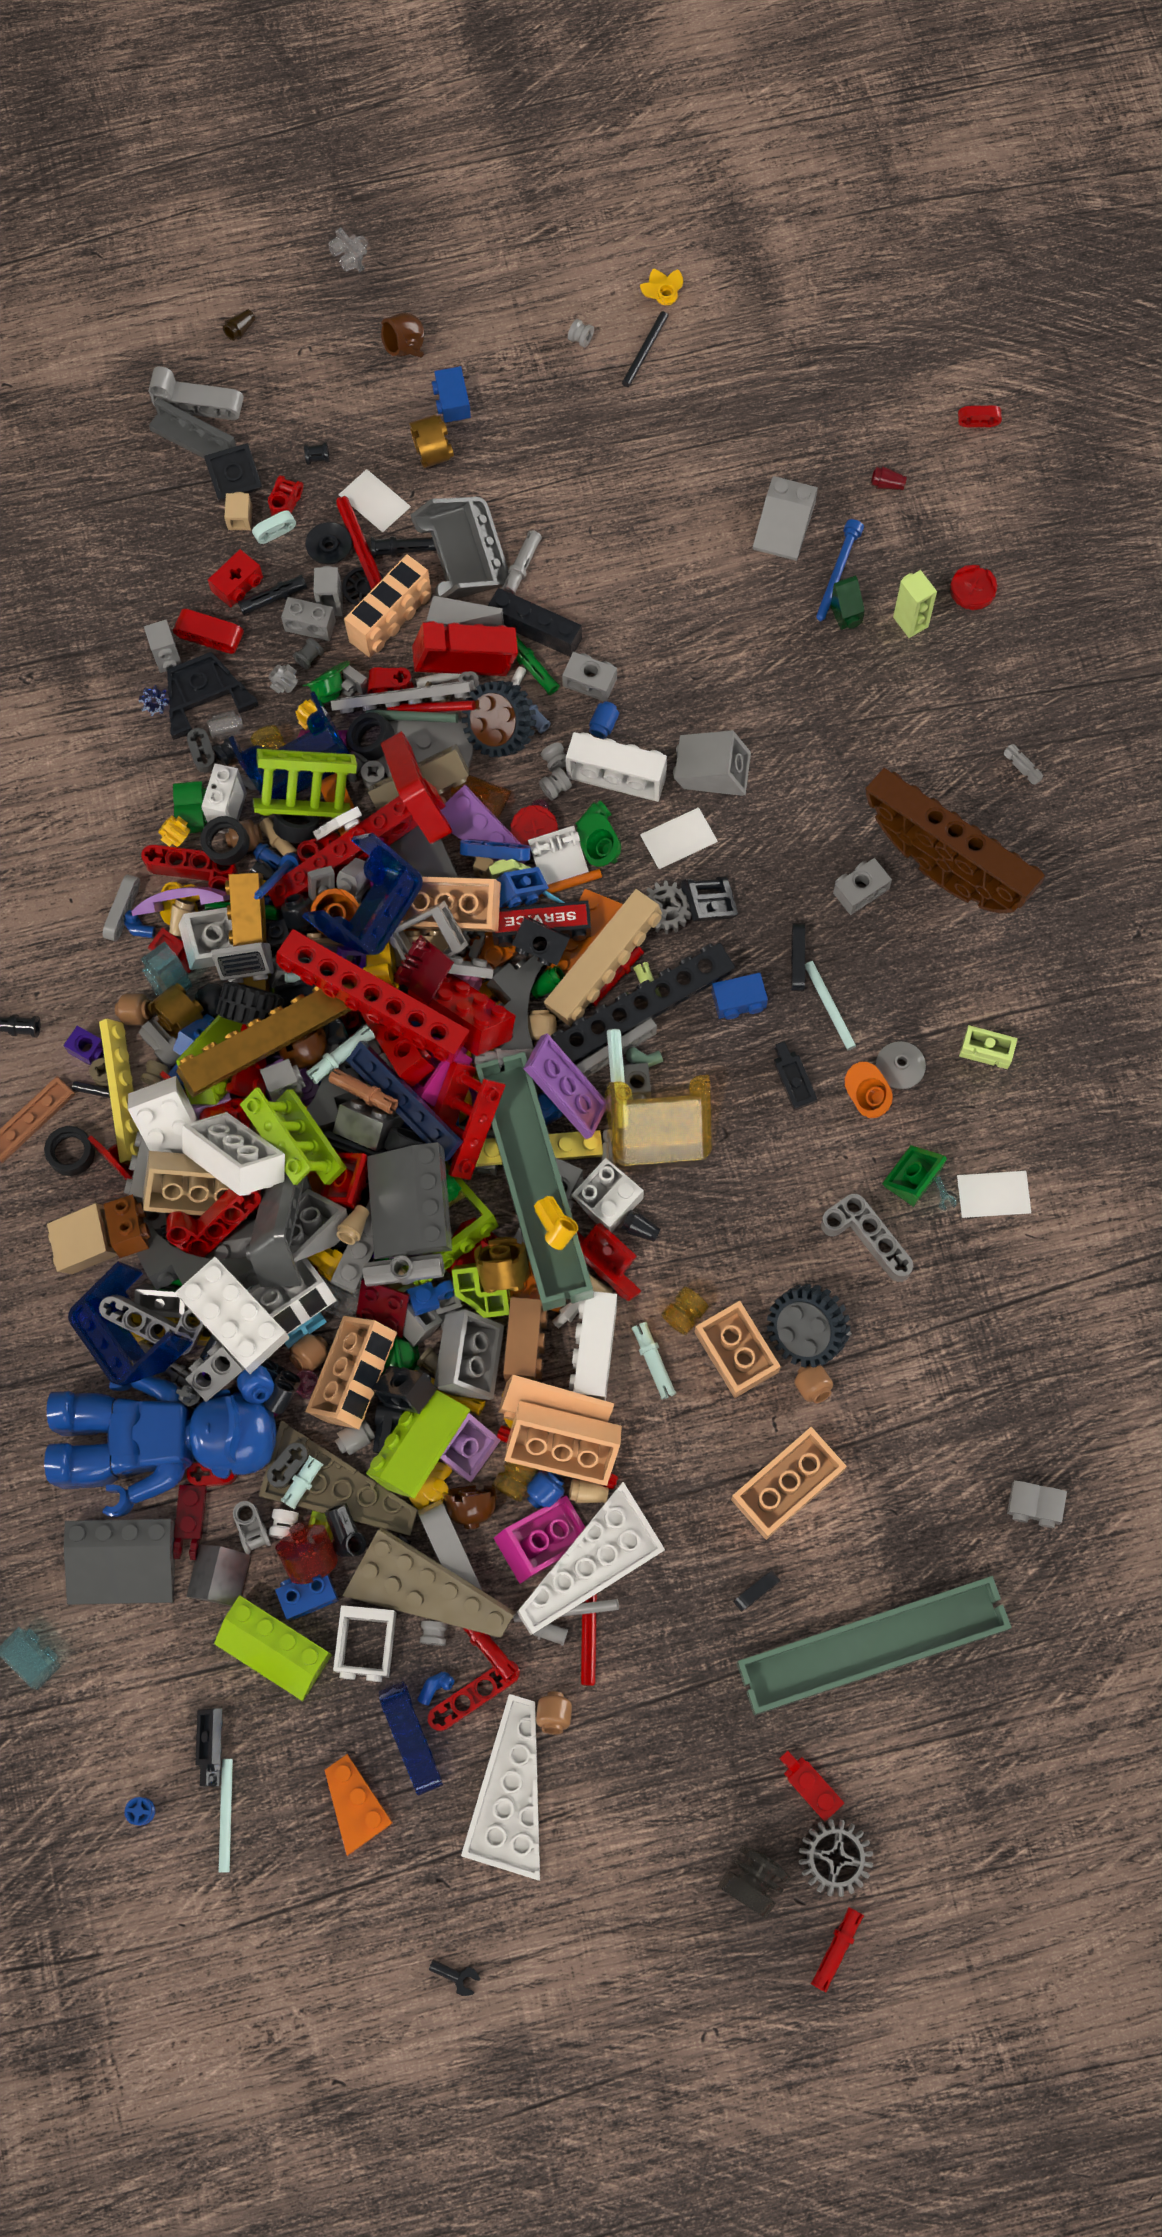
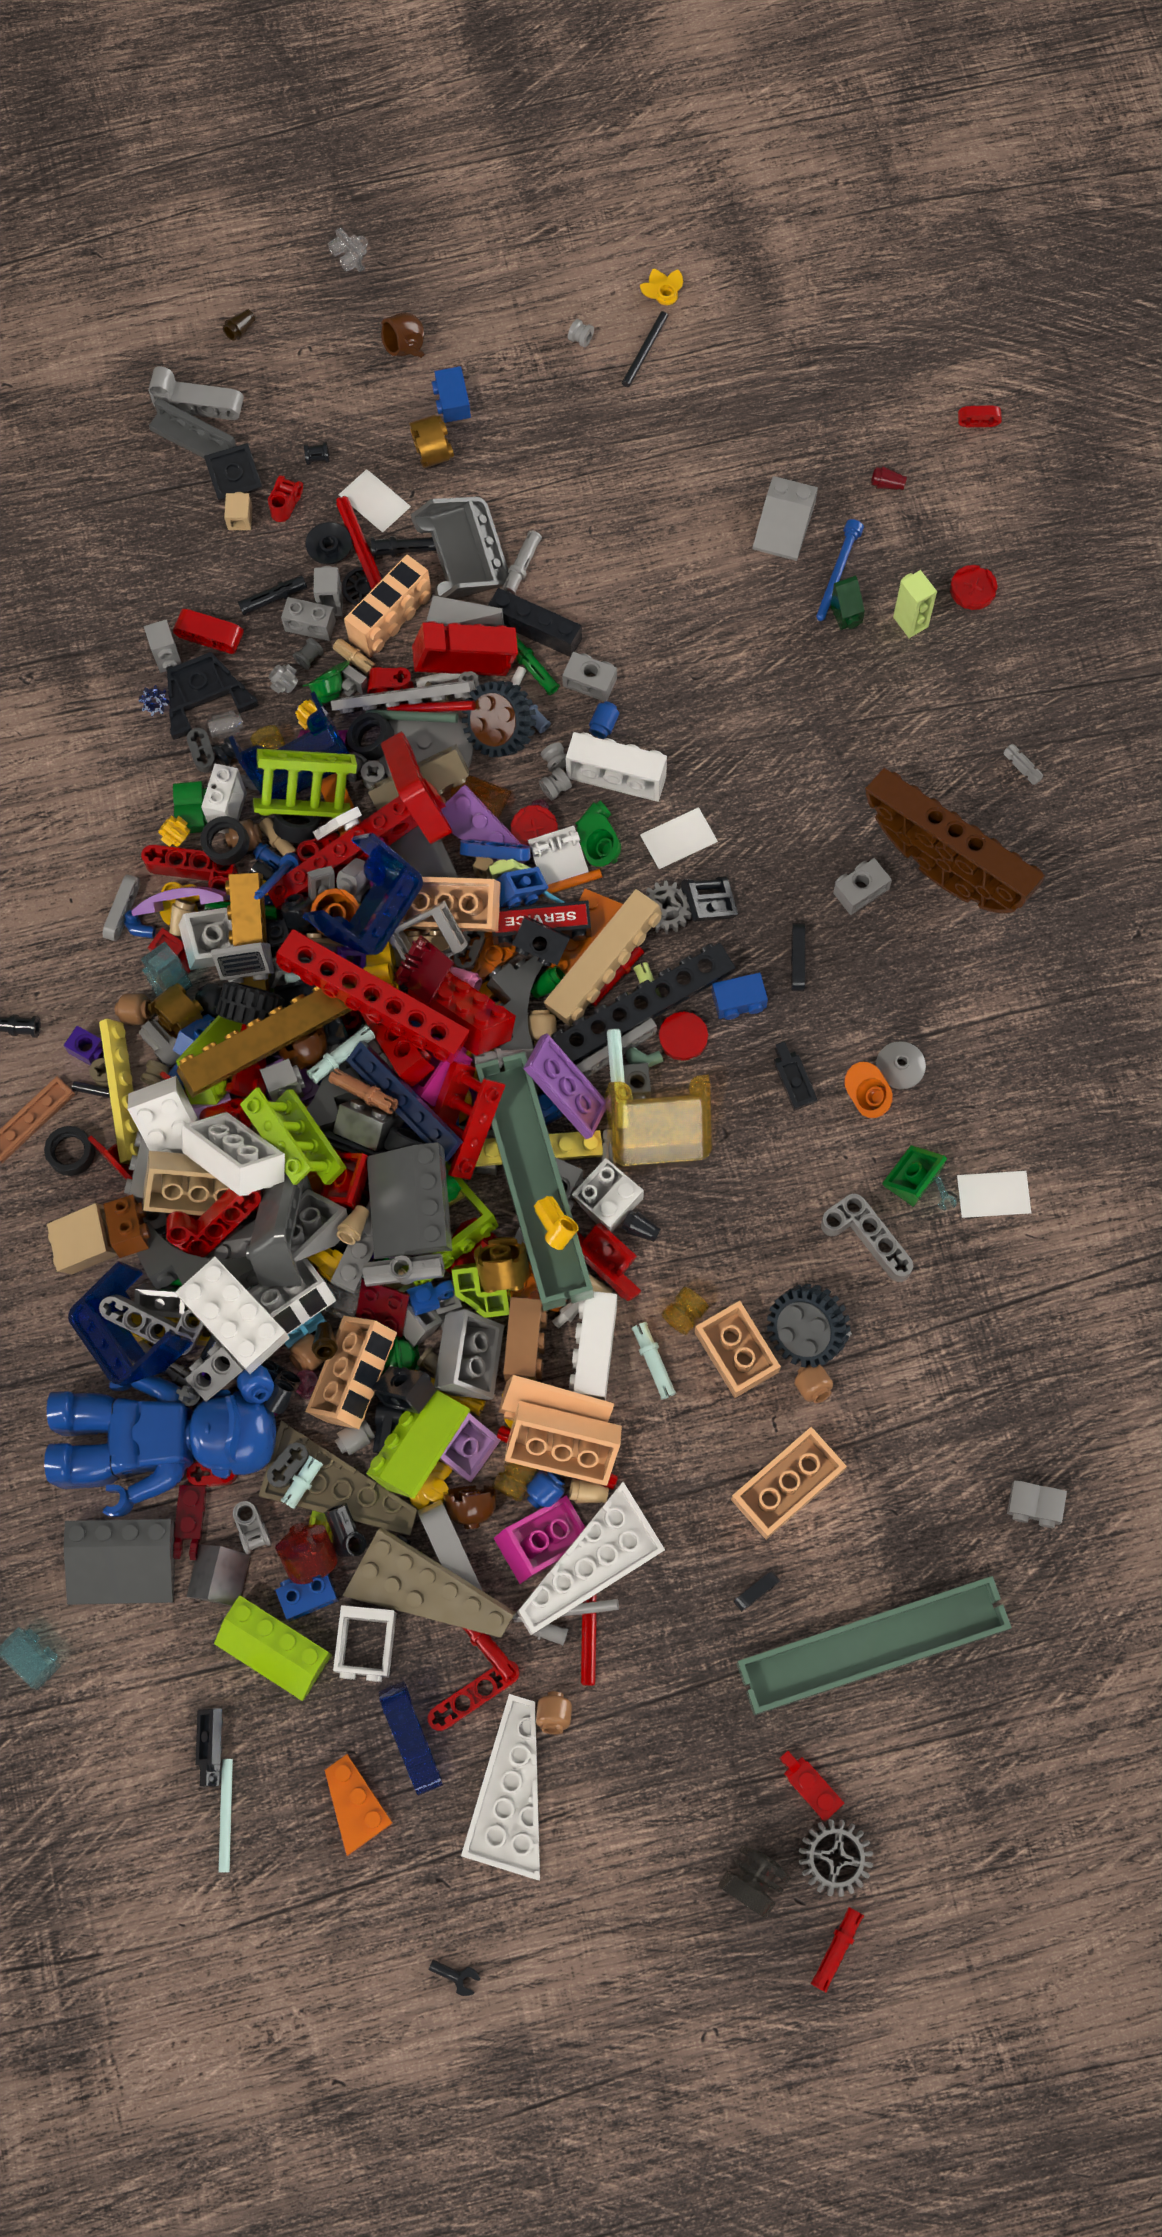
(134, 1810): blue wheel -> none
(235, 578): red brick -> none
(274, 527): light aqua beam -> none
(283, 1518): white wheel -> none
(324, 1342): none -> dark brown cone
(354, 656): none -> tan axle
(433, 1633): light grey wheel -> none
(434, 1683): blue arm -> none
(476, 968): light grey plate -> none
(683, 1036): none -> red tile
(712, 763): light grey slope -> none
(830, 1005): light aqua bar -> none
(988, 1047): yellowish green brick -> none

